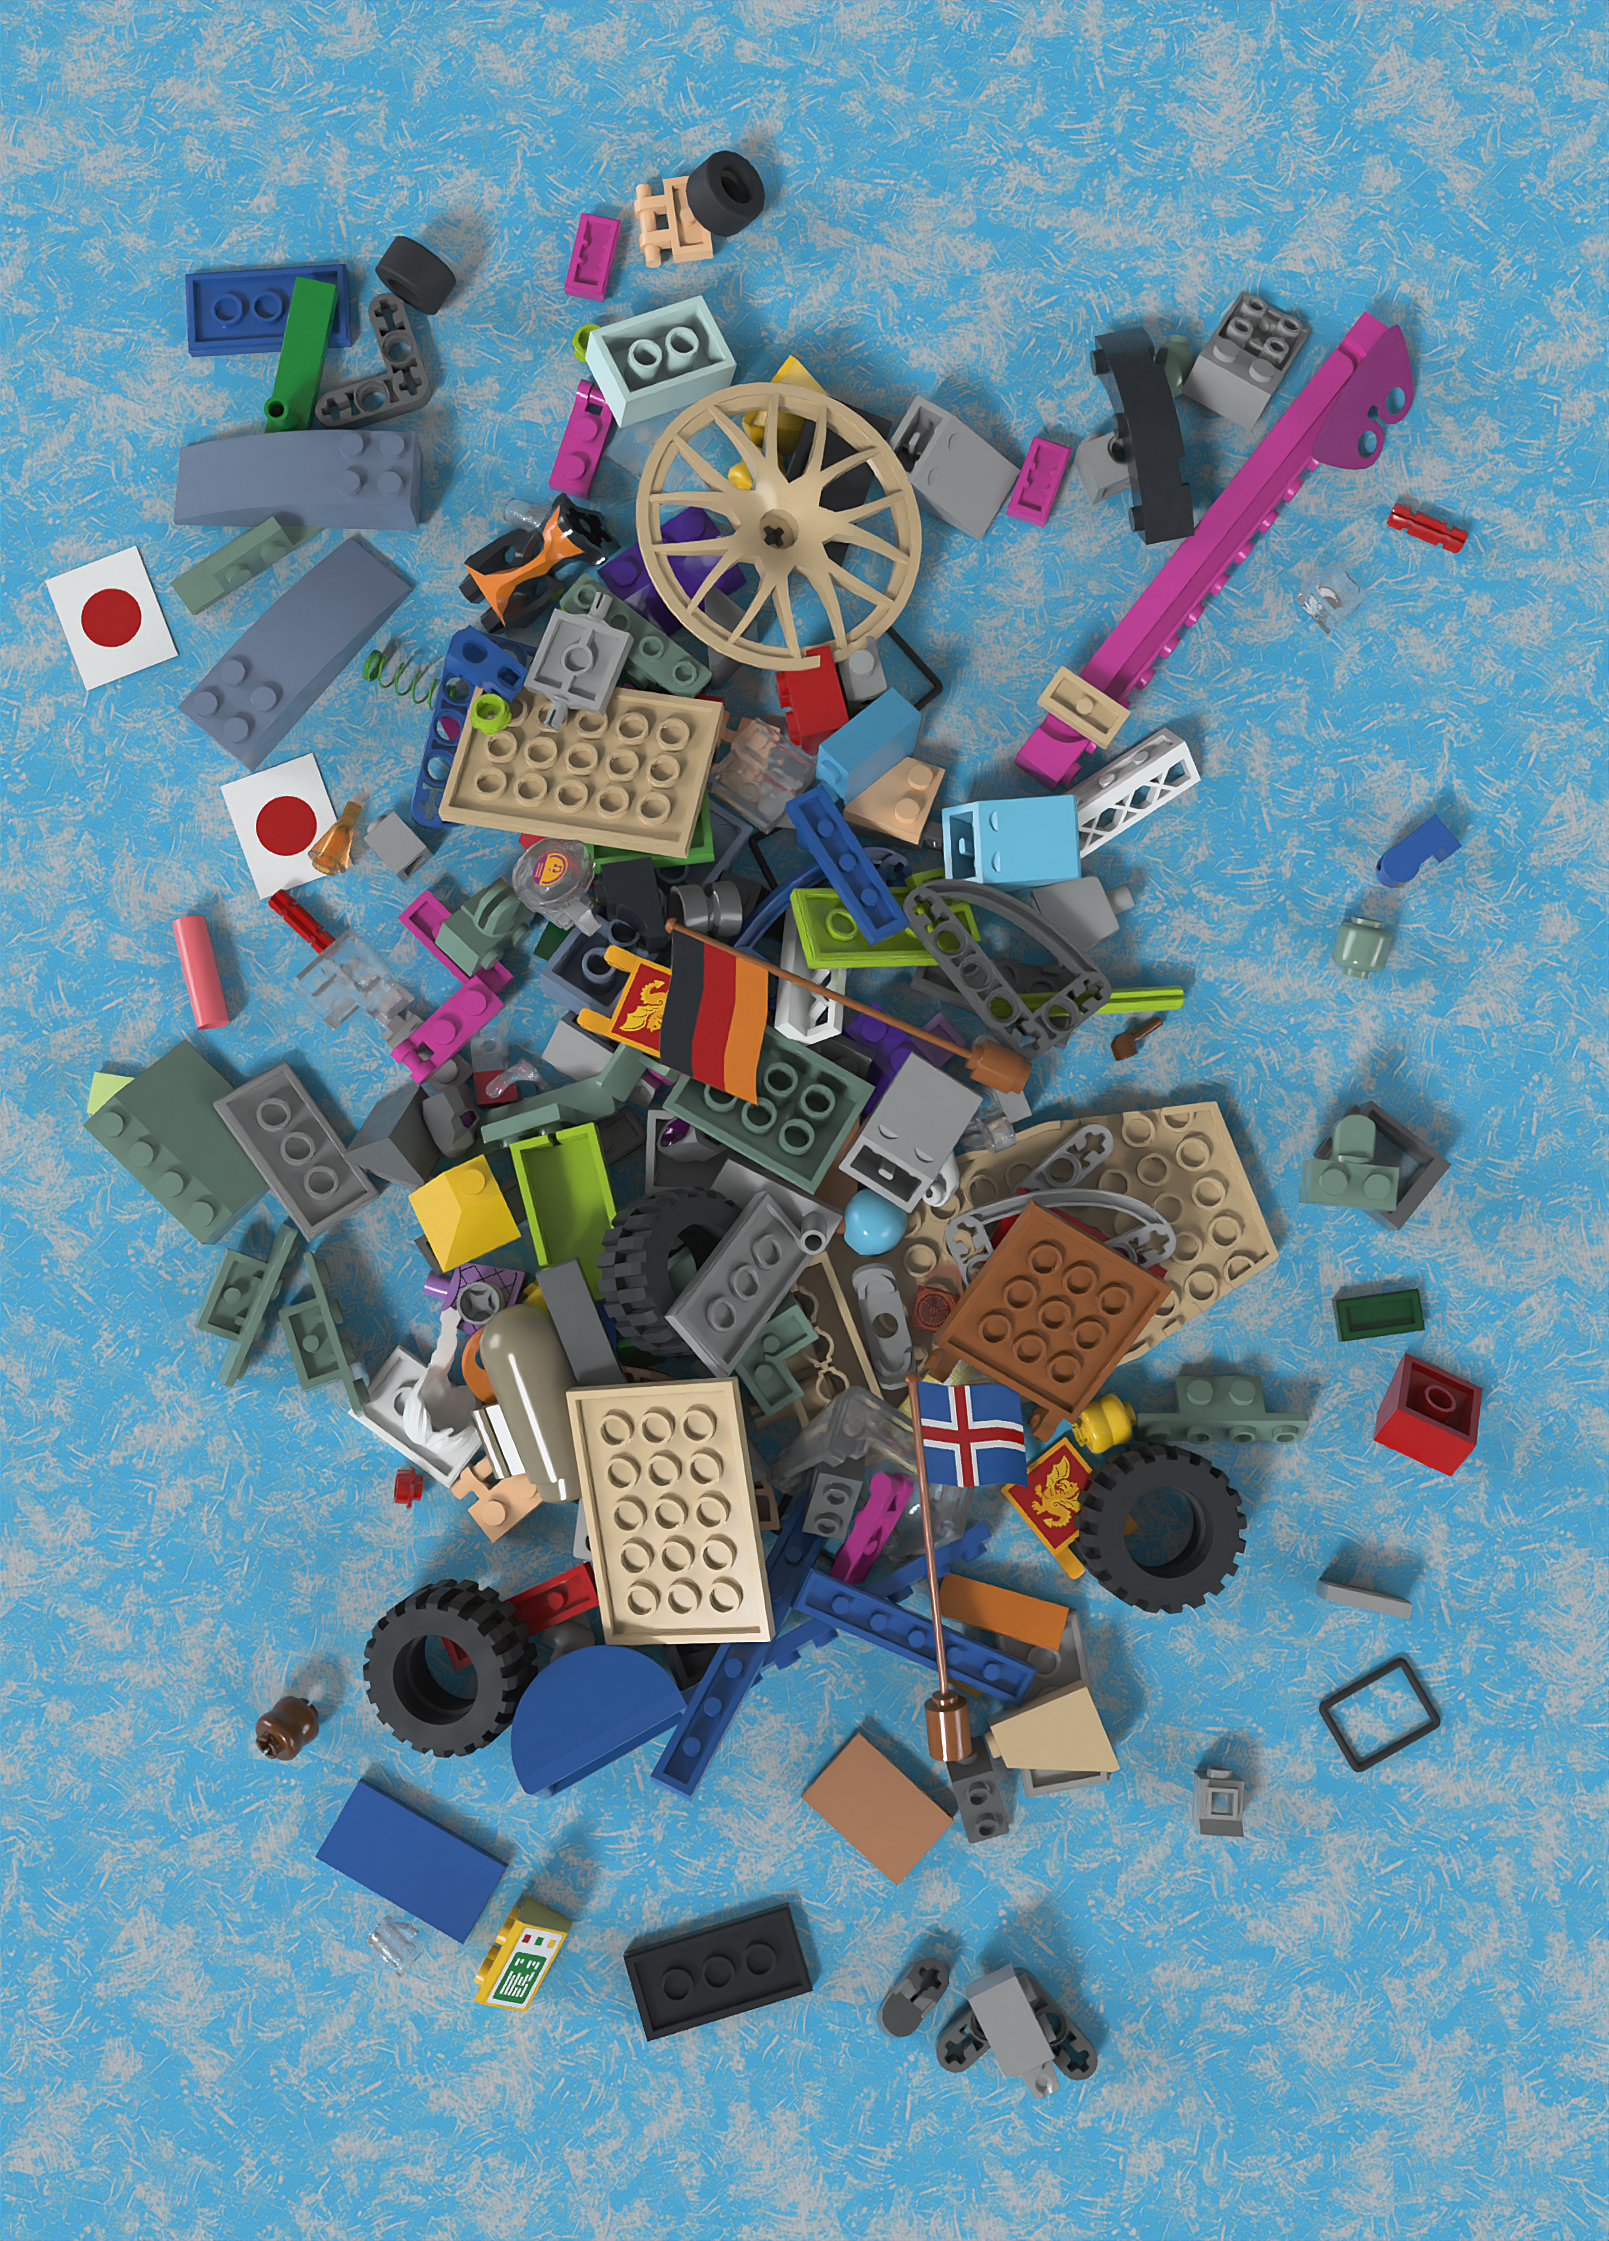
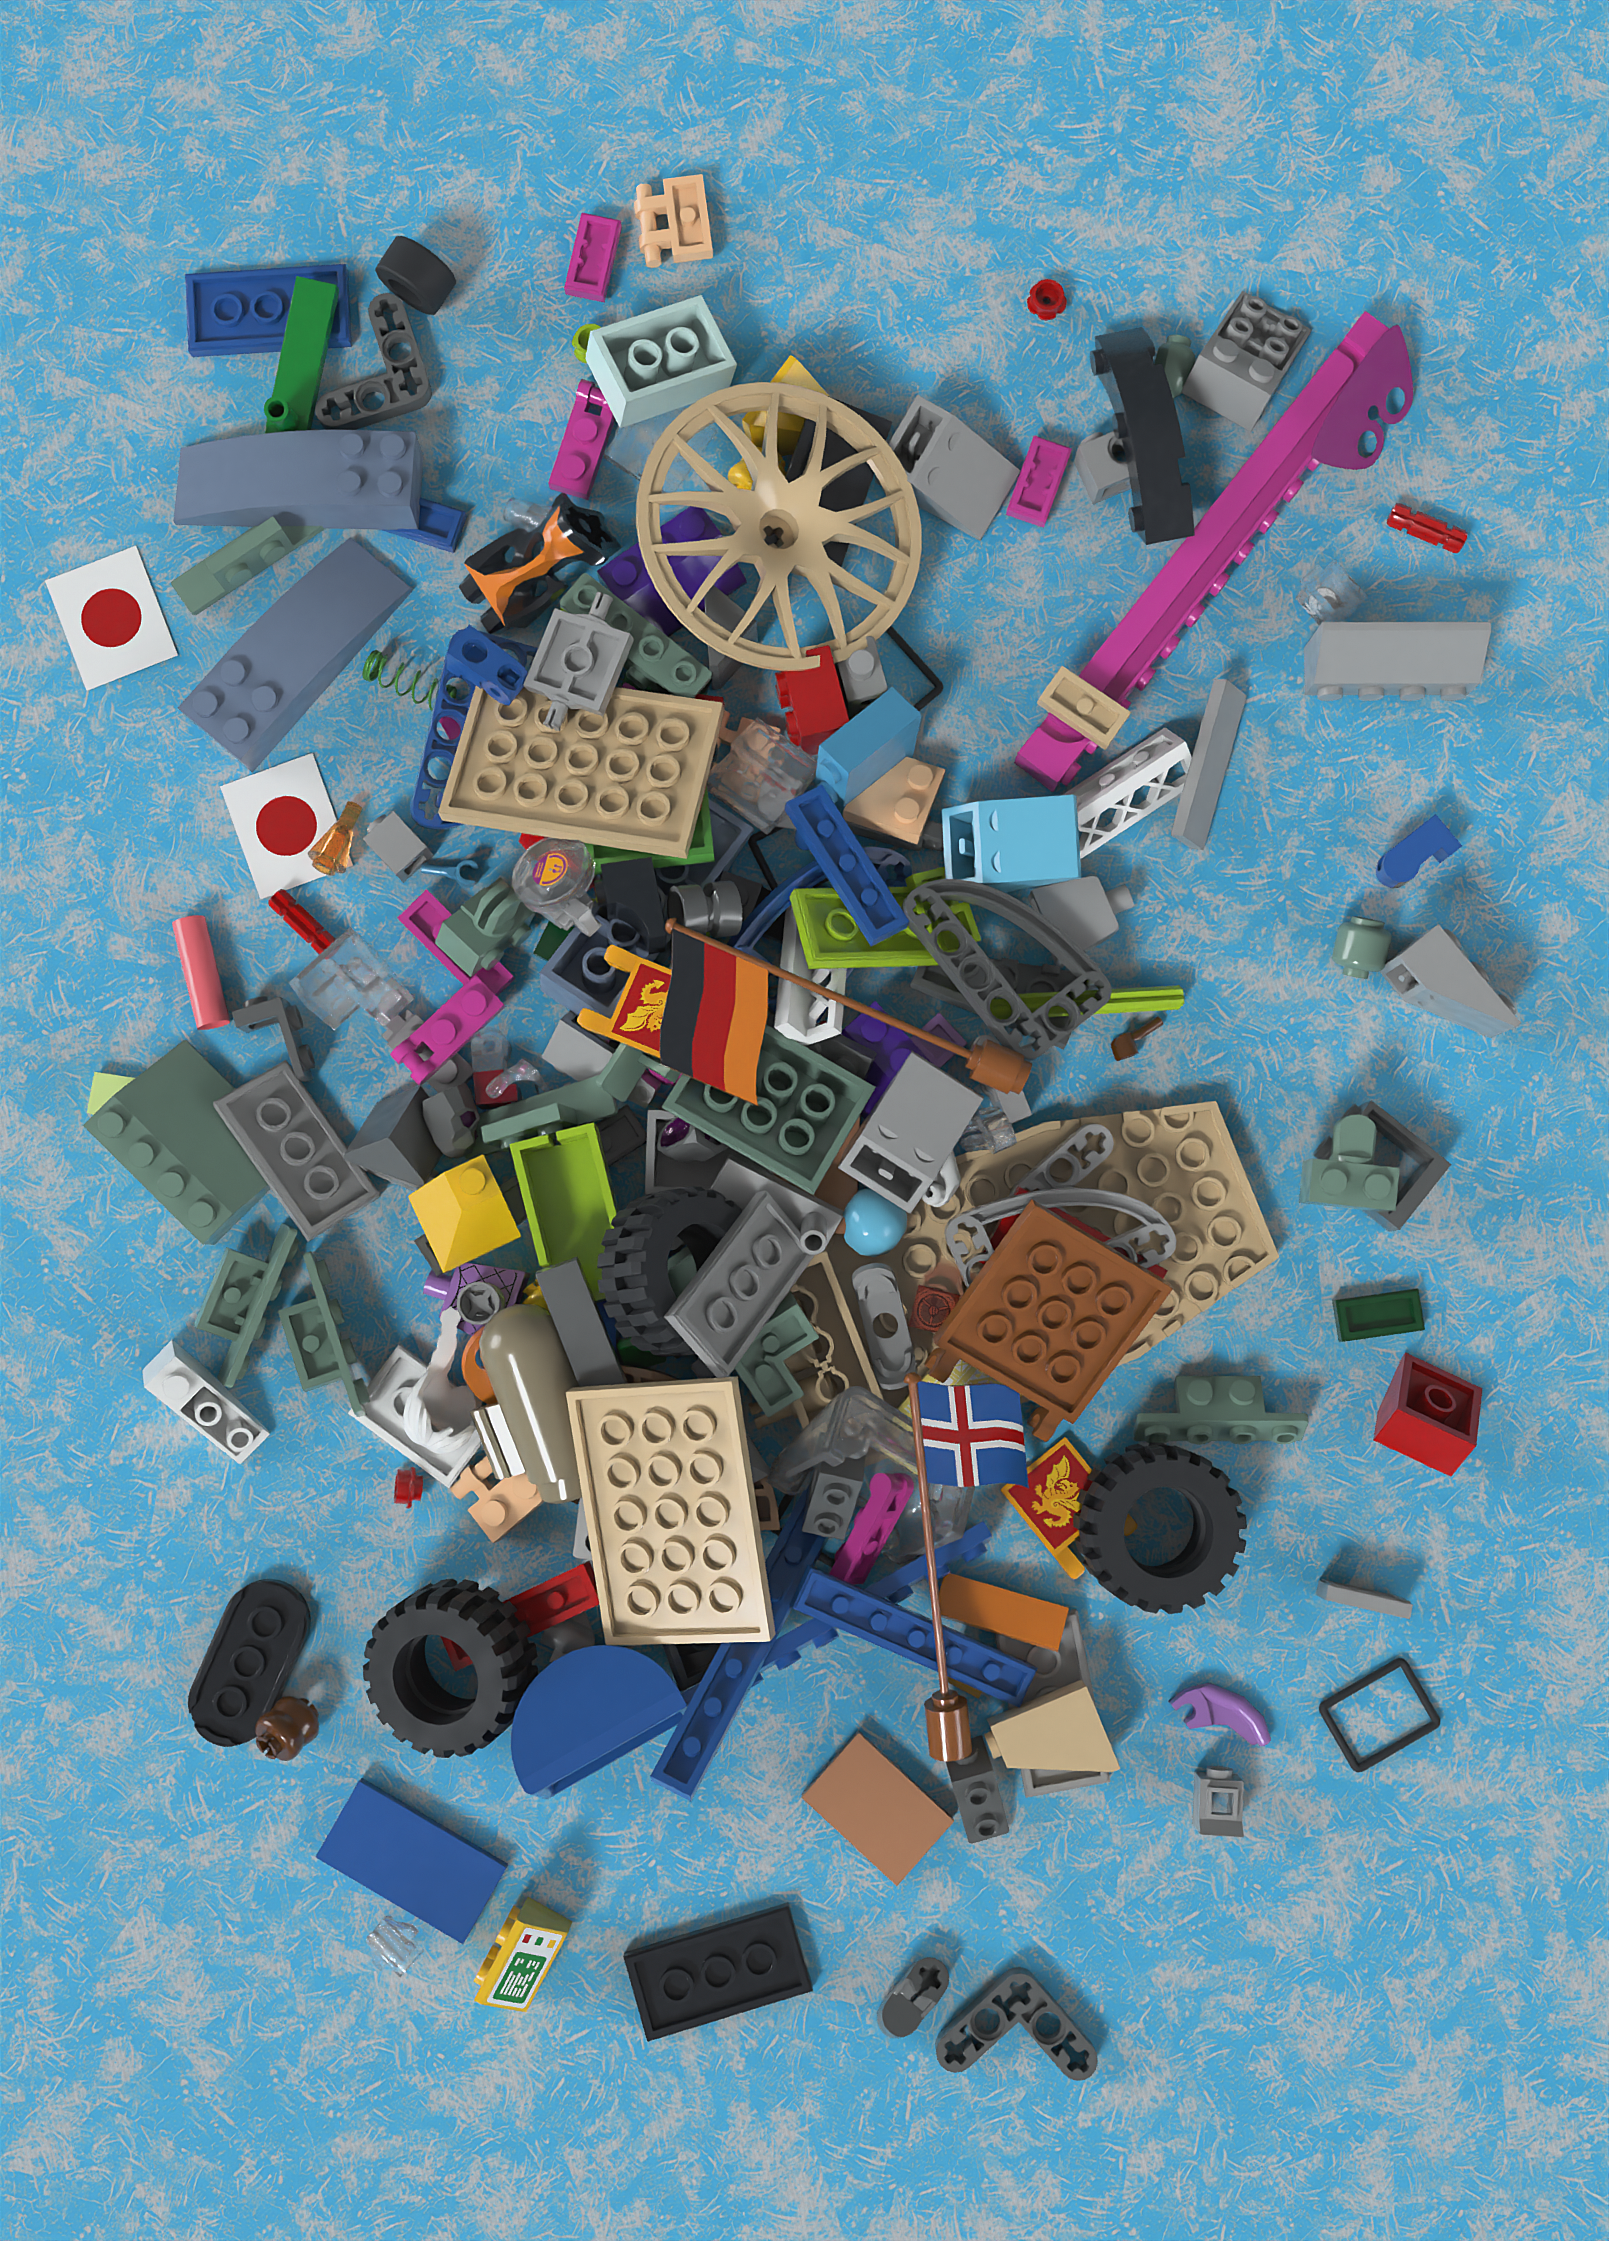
(203, 1402): none -> white slope
(248, 1661): none -> black tile
(263, 1013): none -> dark grey bracket
(438, 526): none -> blue tile
(452, 871): none -> dark azure hand
(486, 706): lime plate -> none
(725, 193): black tyre -> none
(1014, 2030): light grey hinge -> none
(1046, 289): none -> red plate
(1105, 1423): yellow piece -> none
(1208, 764): none -> light grey tile
(1223, 1707): none -> medium lavender piece
(1395, 659): none -> light grey slope
(1444, 982): none -> light grey slope

